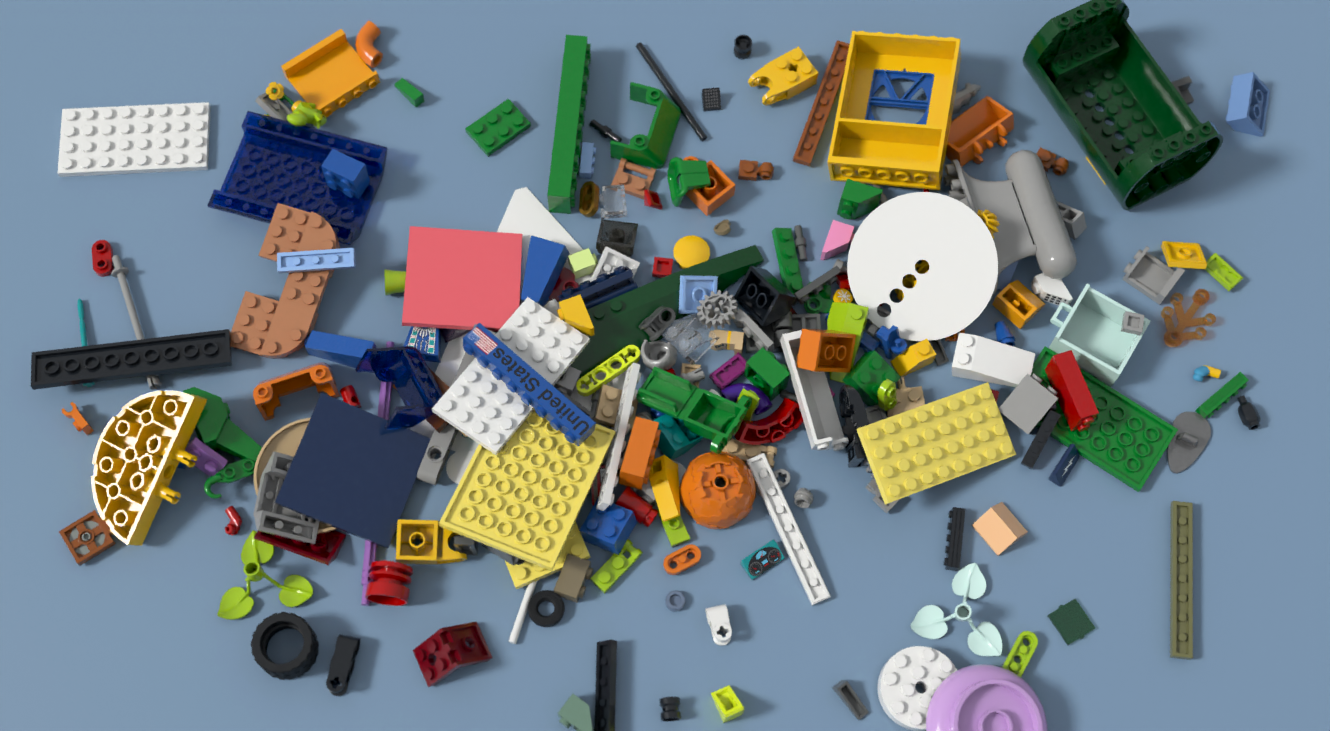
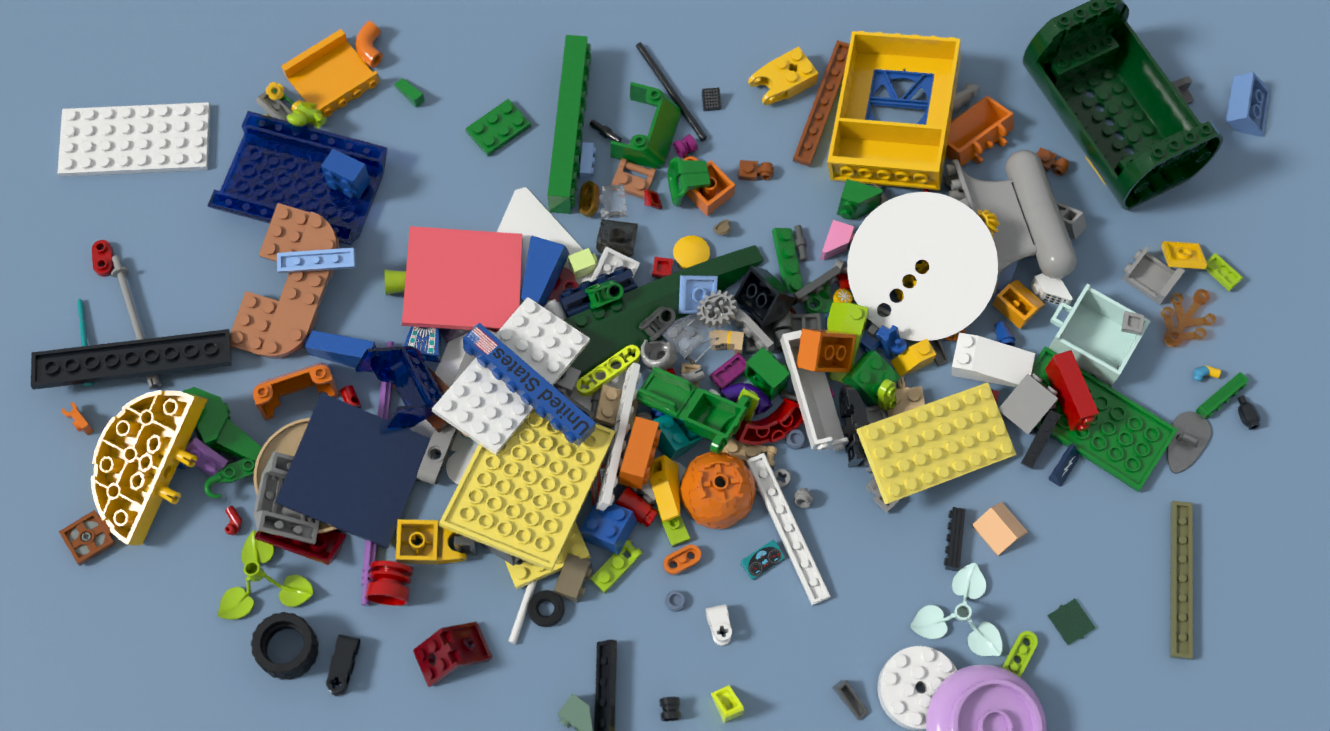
(575, 314): yellow slope -> none
(602, 293): none -> green piece
(685, 146): none -> magenta wheel
(742, 46): black wheel -> none
(795, 439): none -> sand blue tile

